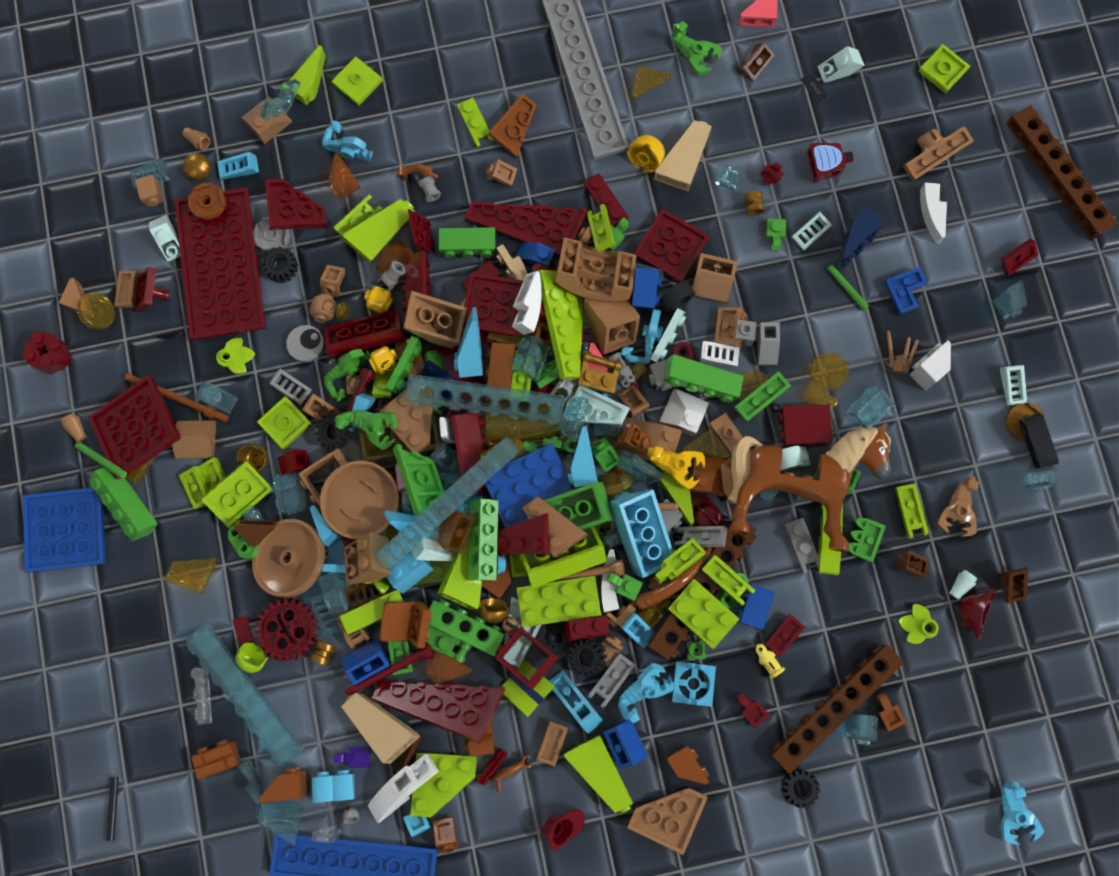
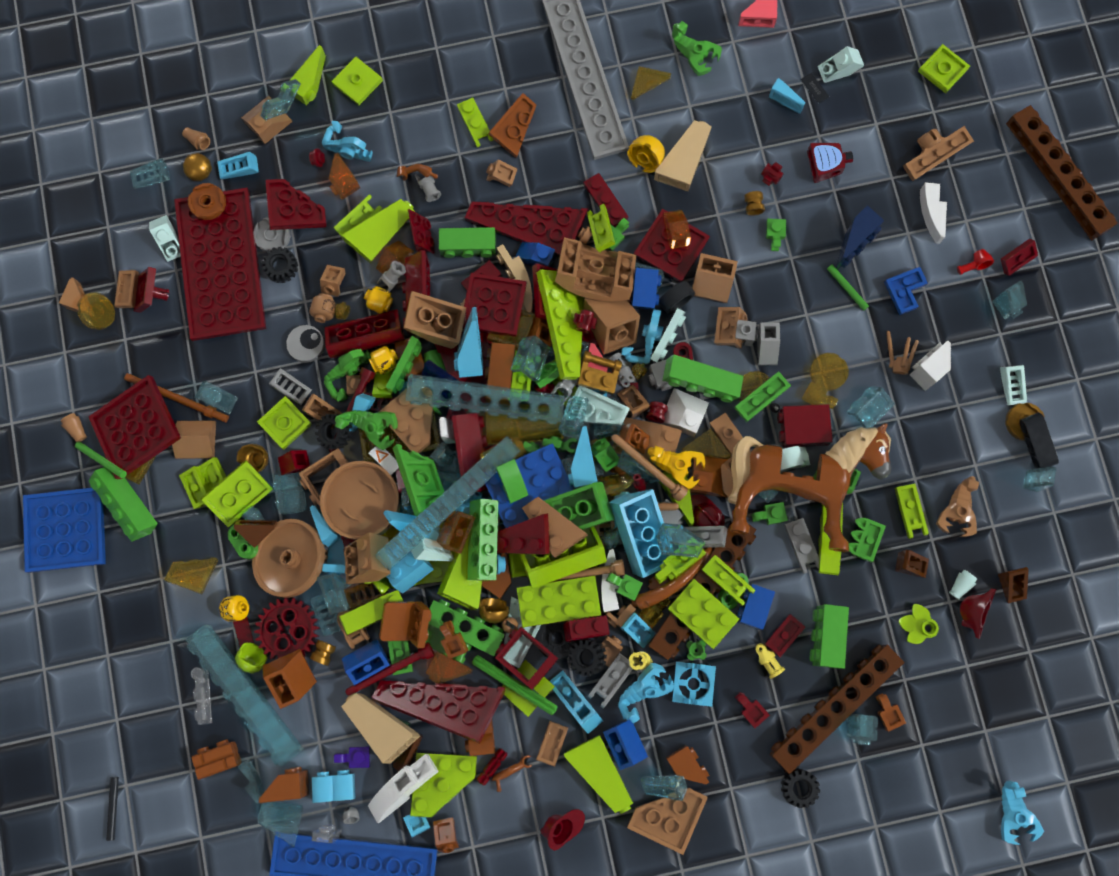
(46, 353): dark red brick -> none
(149, 190): medium nougat brick -> none
(234, 608): none -> yellow head
(238, 356): lime plate -> none
(288, 678): none -> dark orange slope
(317, 157): none -> dark red plate
(385, 459): none -> white sticker
(452, 643): none -> dark orange plate
(512, 481): none -> bright green slope
(515, 685): none -> bright green axle
(528, 304): white slope -> none
(585, 321): none -> dark red gear
(635, 663): none -> light yellow piece
(639, 483): none -> dark red bar
(657, 412): none -> dark red wheel
(665, 786): none -> clear light blue slope
(677, 229): none -> clear orange slope
(678, 491): none -> medium nougat piece
(678, 541): none -> clear light blue slope
(719, 361): white slope -> none
(727, 177): clear light blue slope -> none
(756, 61): reddish brown slope -> none
(772, 514): none -> bright green plate
(786, 96): none -> medium azure slope
(822, 219): light aqua slope -> none
(829, 636): none -> bright green brick
(981, 261): none -> red bar

